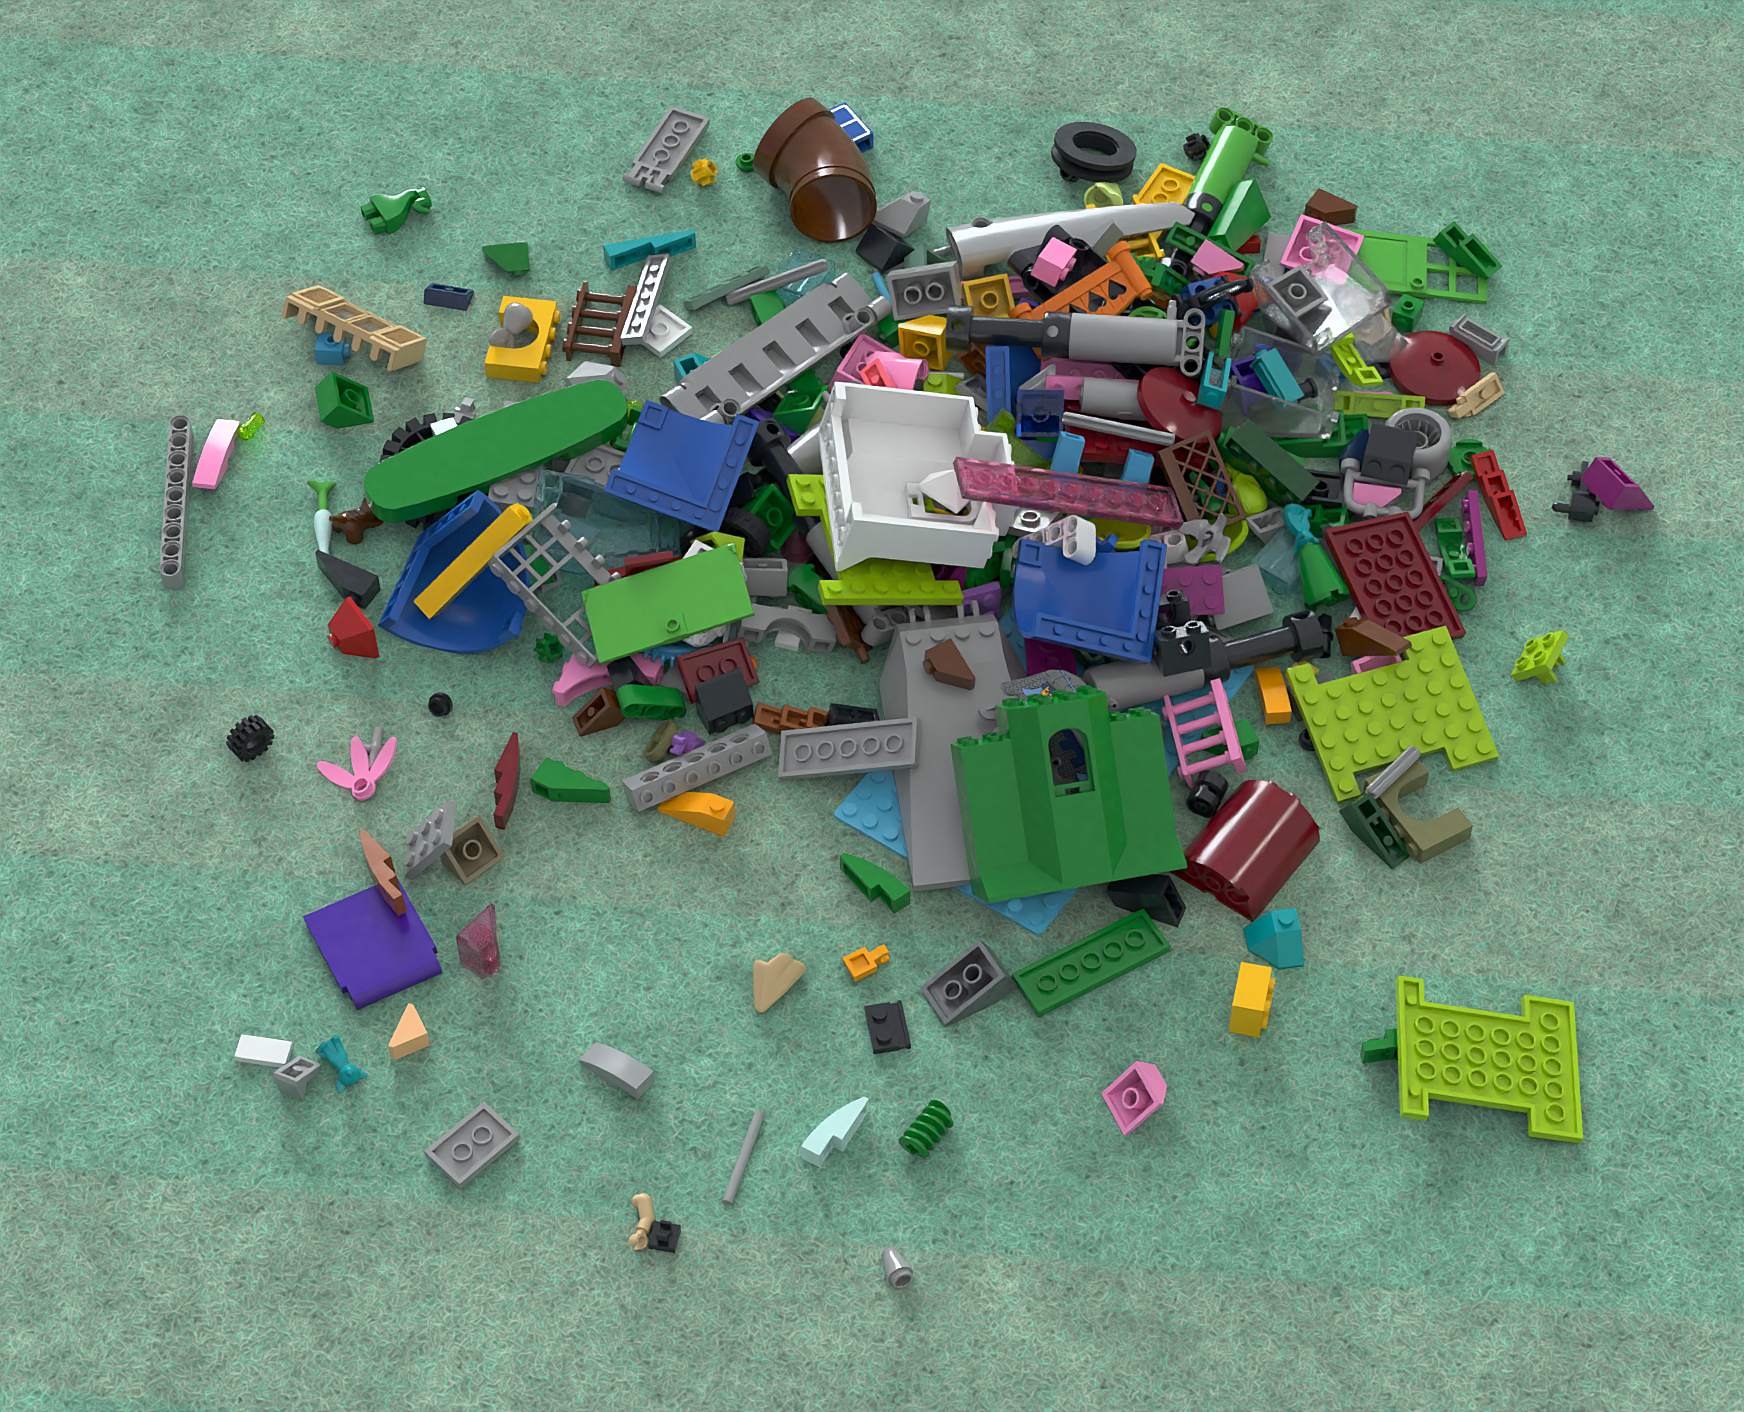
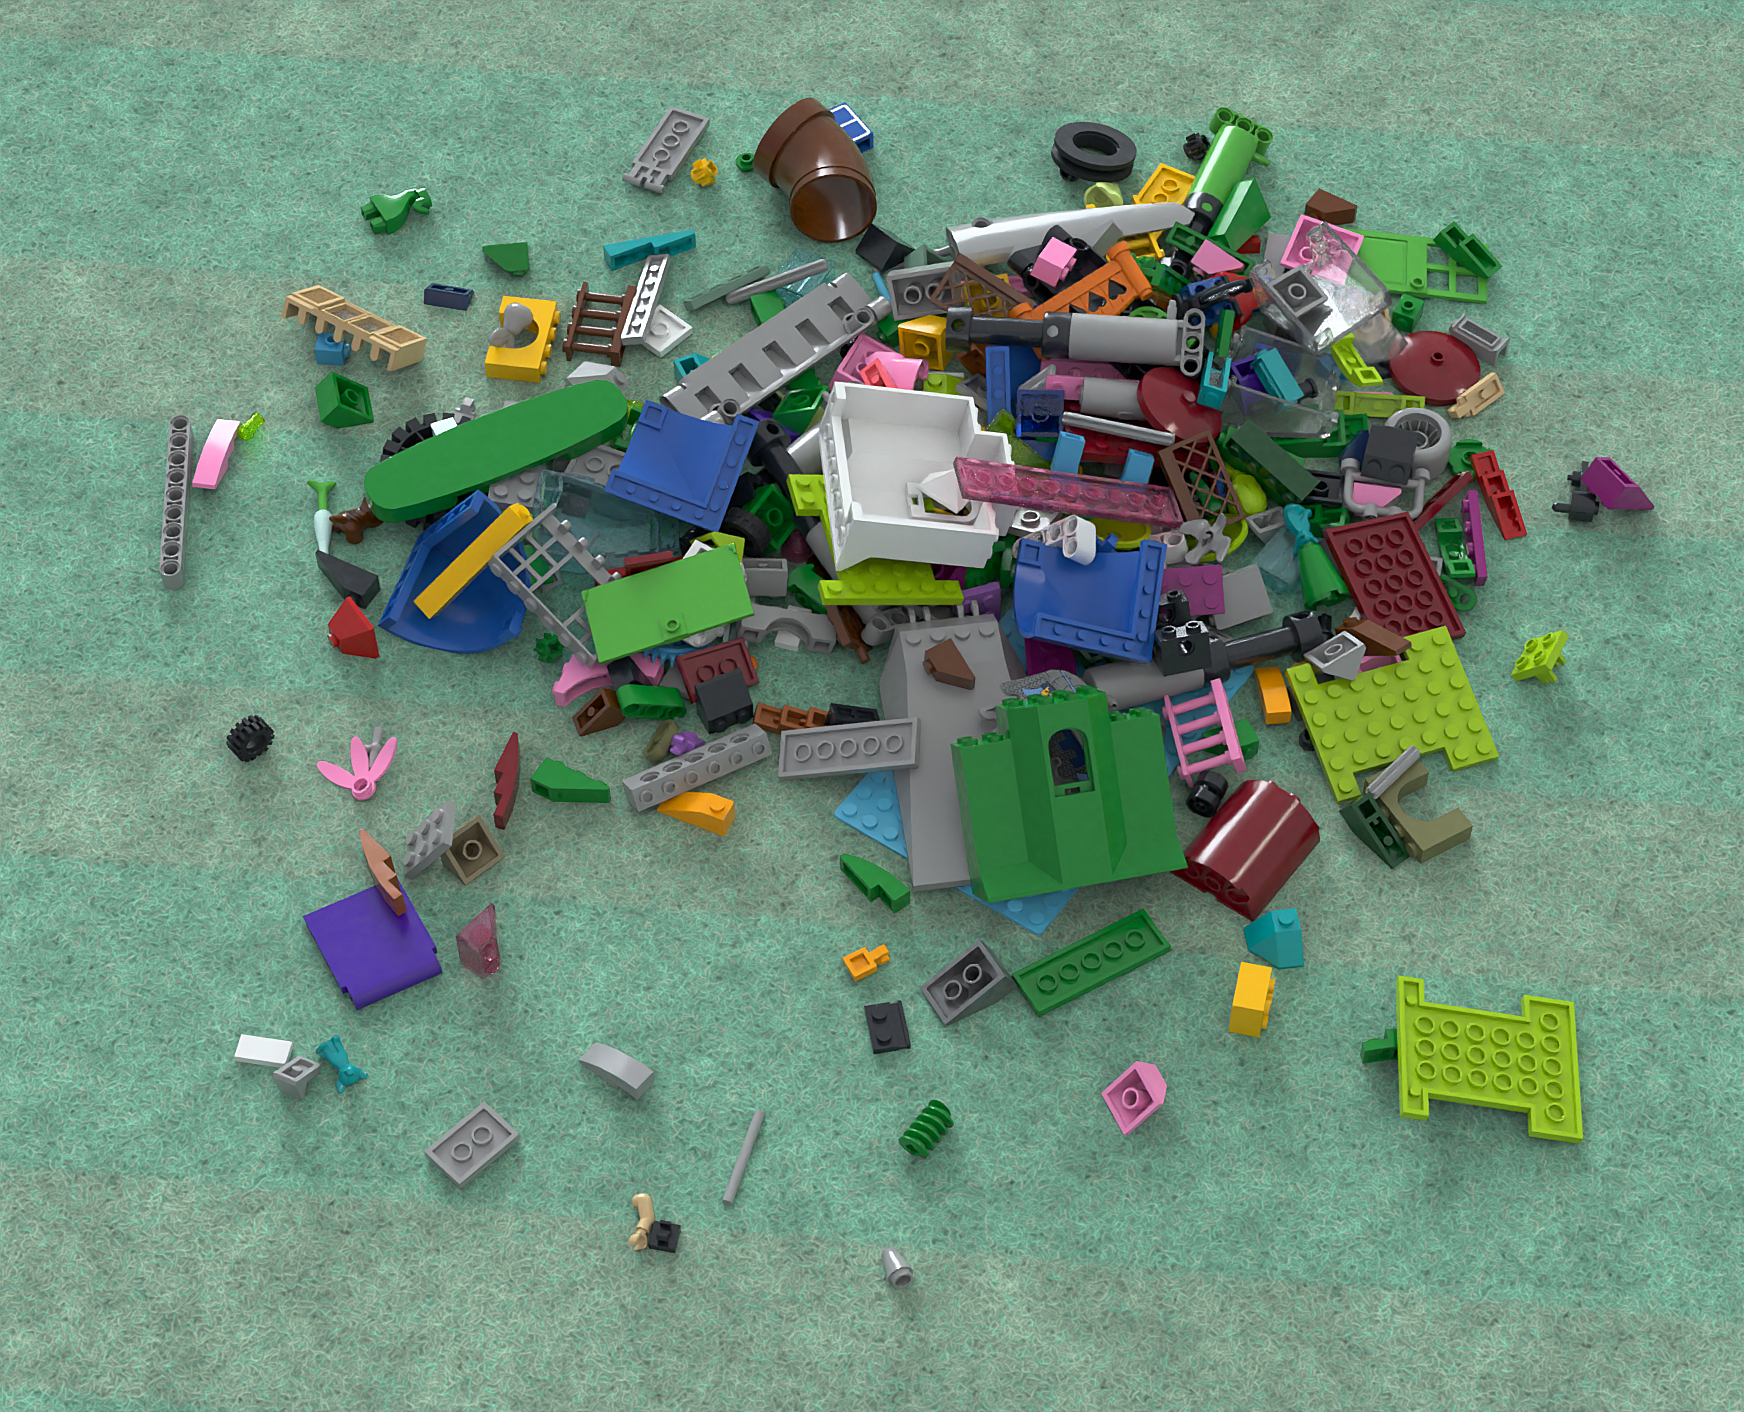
(409, 1035): light nougat slope -> none
(440, 704): black plate -> none
(774, 979): tan hat -> none
(834, 1131): light aqua slope -> none
(904, 214): light grey slope -> none
(986, 280): none -> reddish brown fence
(1149, 892): black slope -> none
(1338, 656): none -> light grey slope

